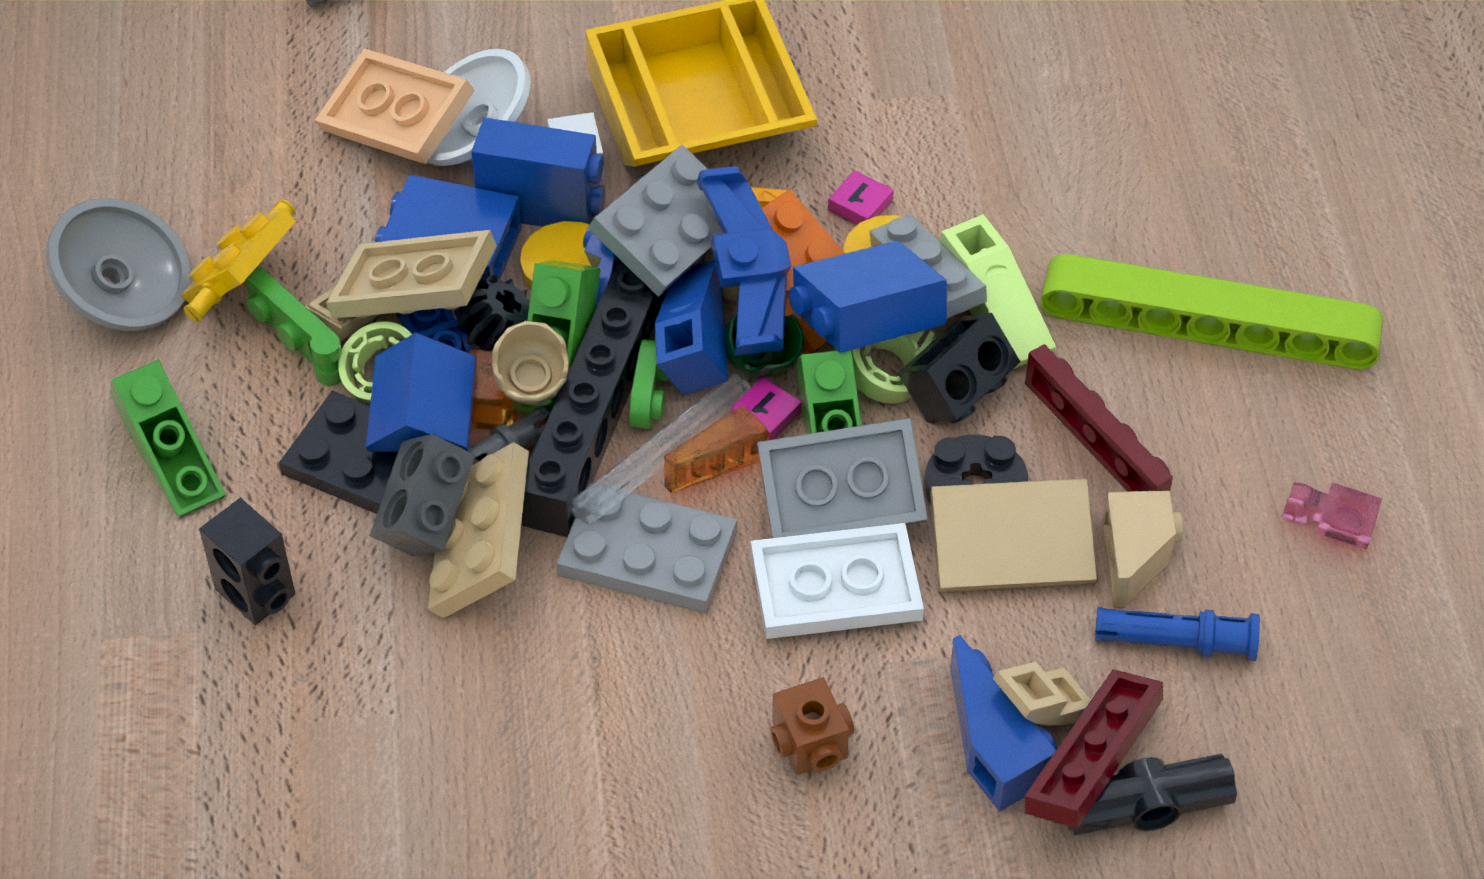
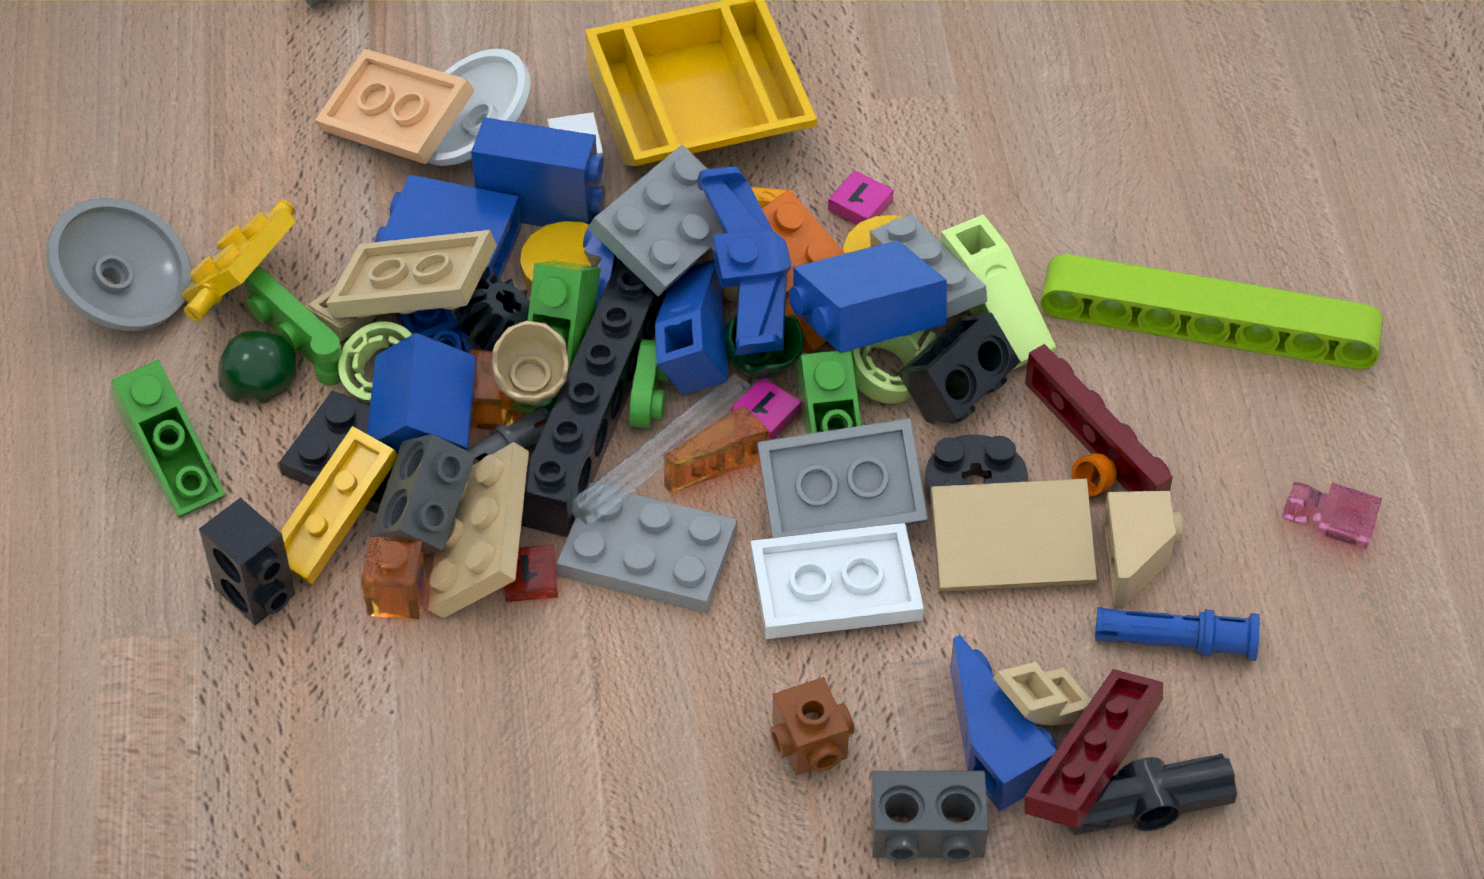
(256, 366): none -> dark green hair
(335, 502): none -> yellow plate
(394, 578): none -> clear orange brick
(534, 575): none -> clear red tile
(927, 801): none -> dark grey brick
(1092, 467): none -> orange hinge

